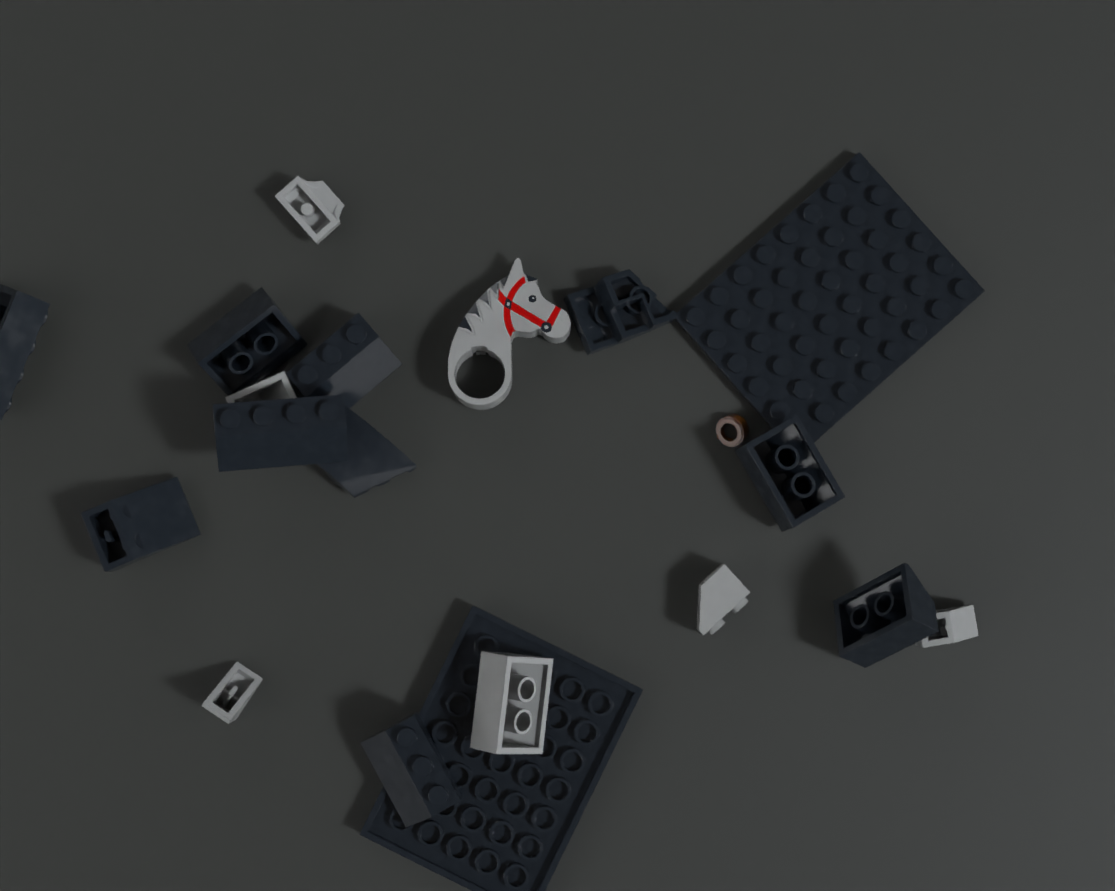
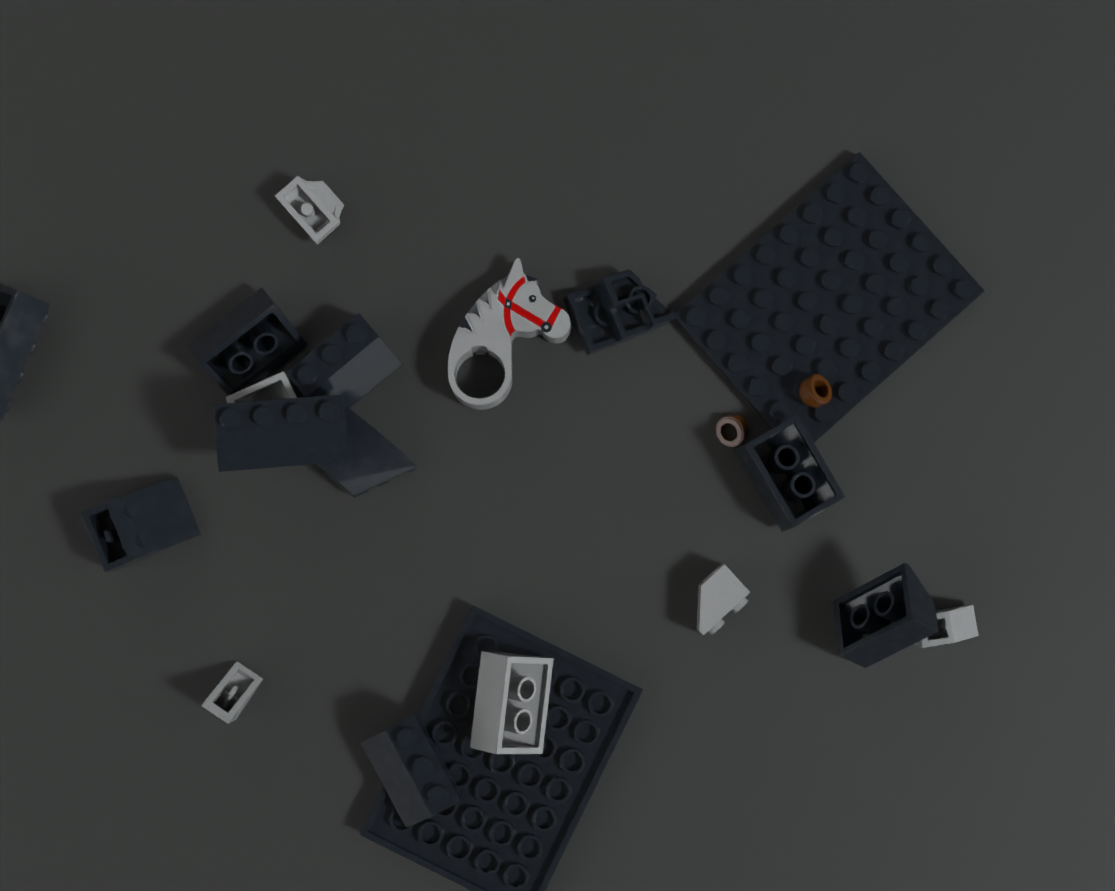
(808, 394): none -> reddish brown piece

